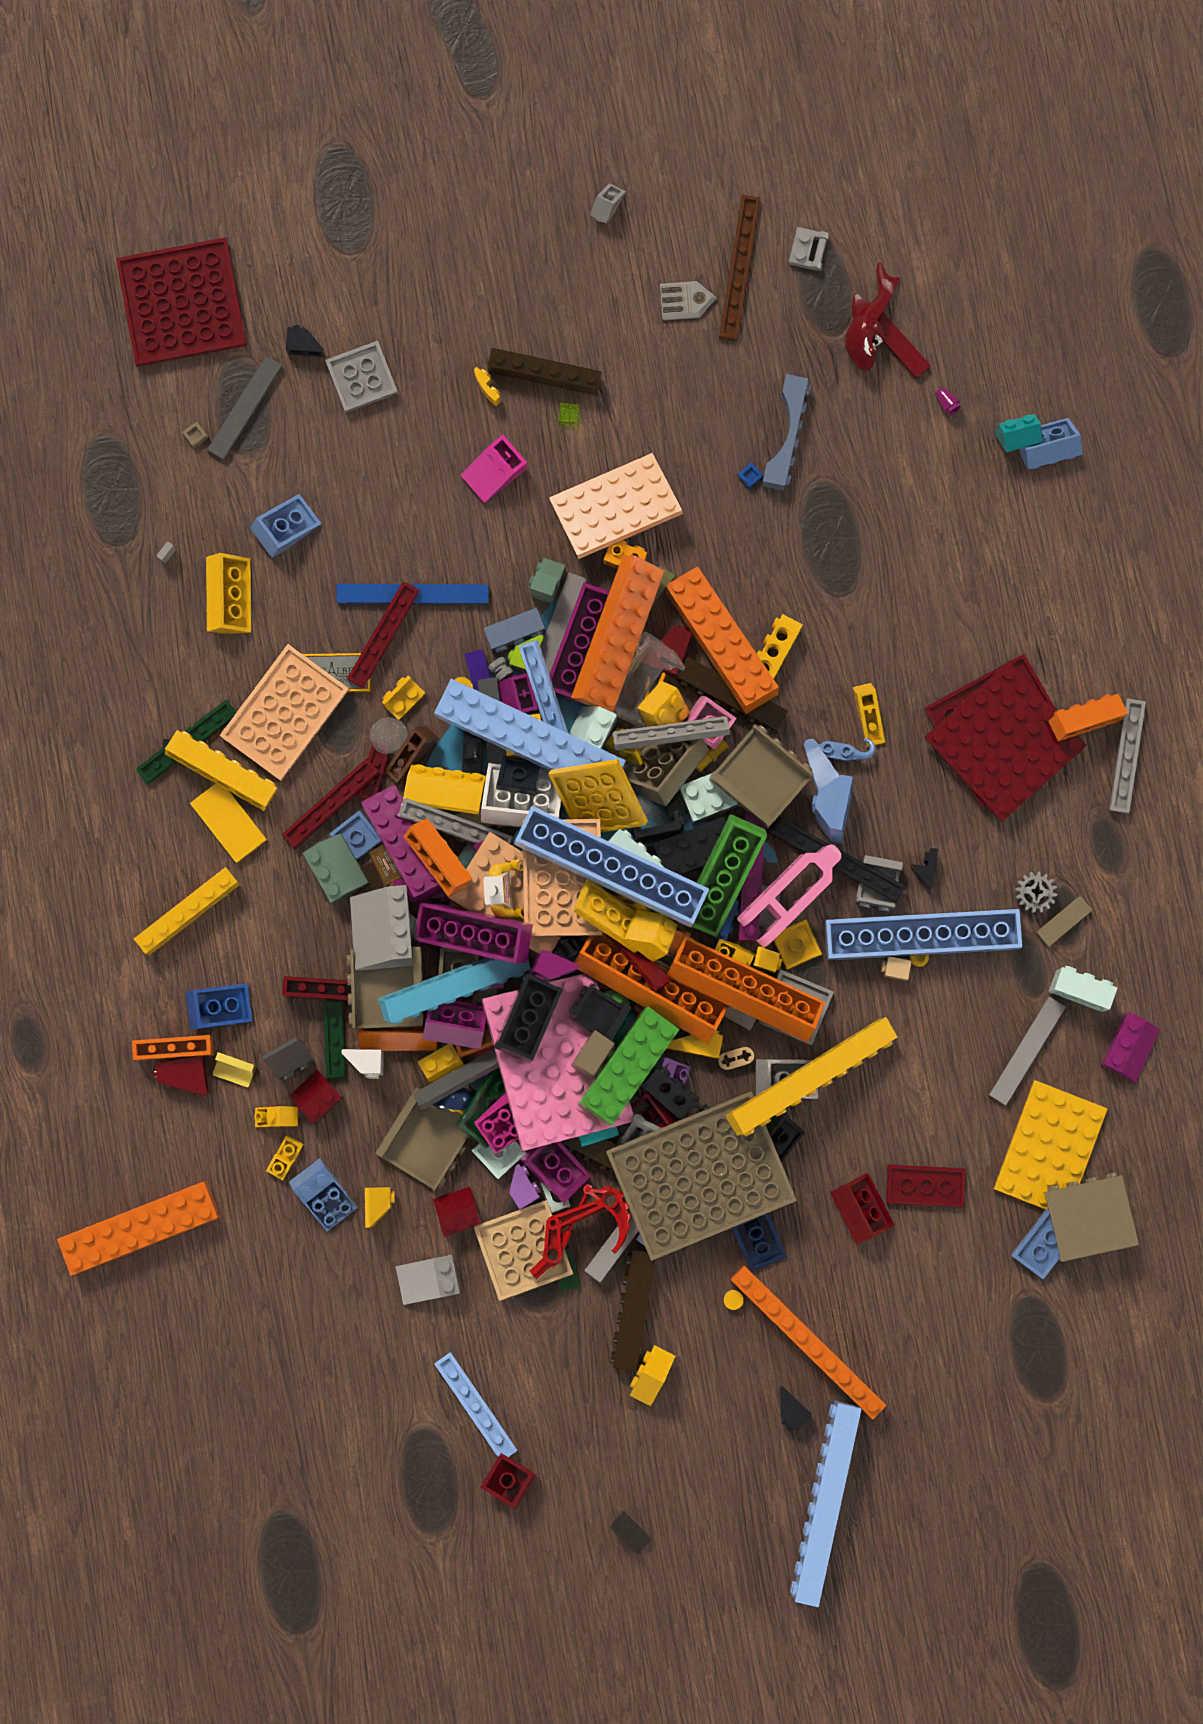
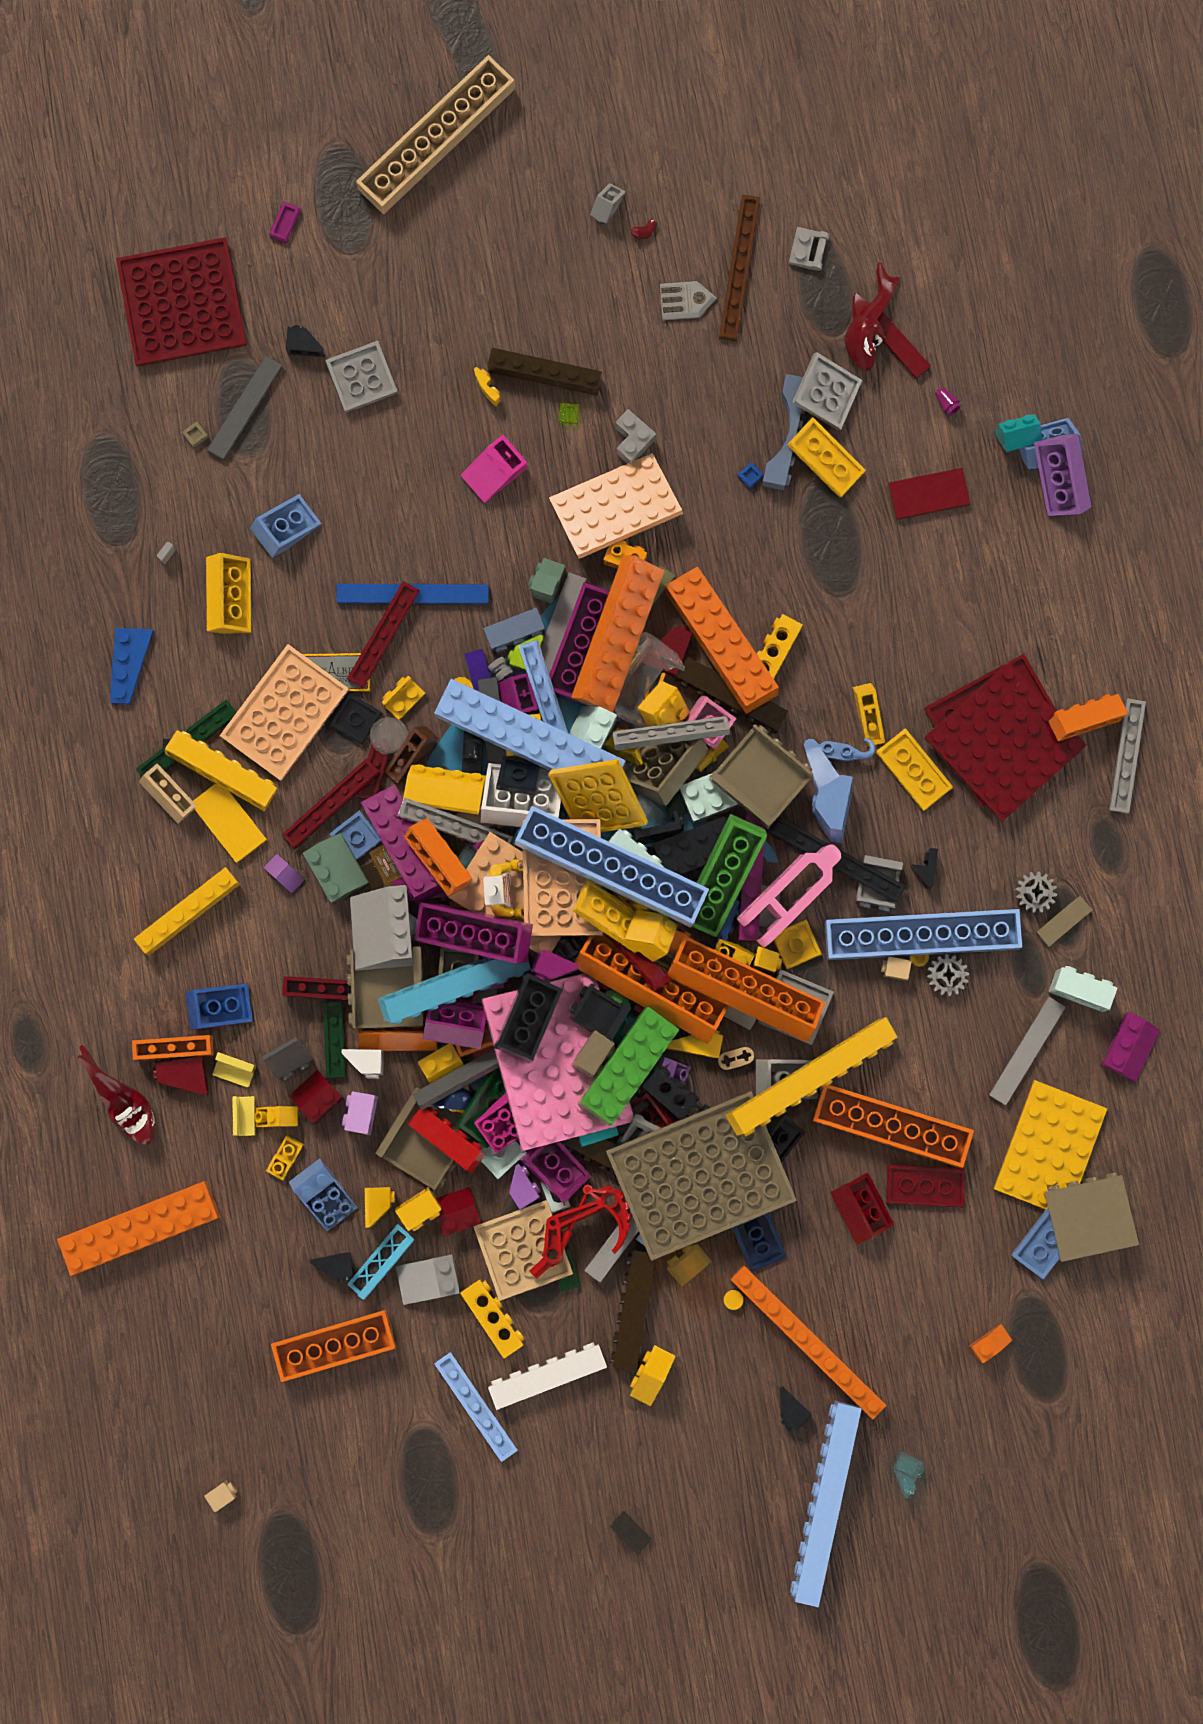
(124, 1104): none -> dark red piece
(128, 658): none -> blue wing
(167, 793): none -> tan brick
(221, 1495): none -> tan brick
(244, 1116): none -> light yellow panel
(284, 873): none -> medium lavender slope
(285, 222): none -> magenta tile
(333, 1345): none -> orange brick
(335, 1266): none -> black slope
(355, 718): none -> black tile
(360, 1113): none -> lavender brick
(383, 1269): none -> medium azure fence
(418, 1209): none -> yellow slope
(436, 134): none -> tan brick
(445, 1138): none -> red brick
(471, 1296): none -> yellow brick
(508, 1481): dark red slope -> none
(548, 1376): none -> white brick
(637, 437): none -> light grey brick
(644, 232): none -> dark red arm
(688, 1264): none -> clear yellow brick
(826, 457): none -> yellow tile
(827, 391): none -> light grey plate
(893, 1125): none -> orange brick
(906, 1472): none -> clear light blue slope
(914, 769): none -> yellow tile
(929, 493): none -> dark red tile
(947, 966): none -> light grey gear
(990, 1343): none -> orange slope
(1063, 475): none -> medium lavender slope

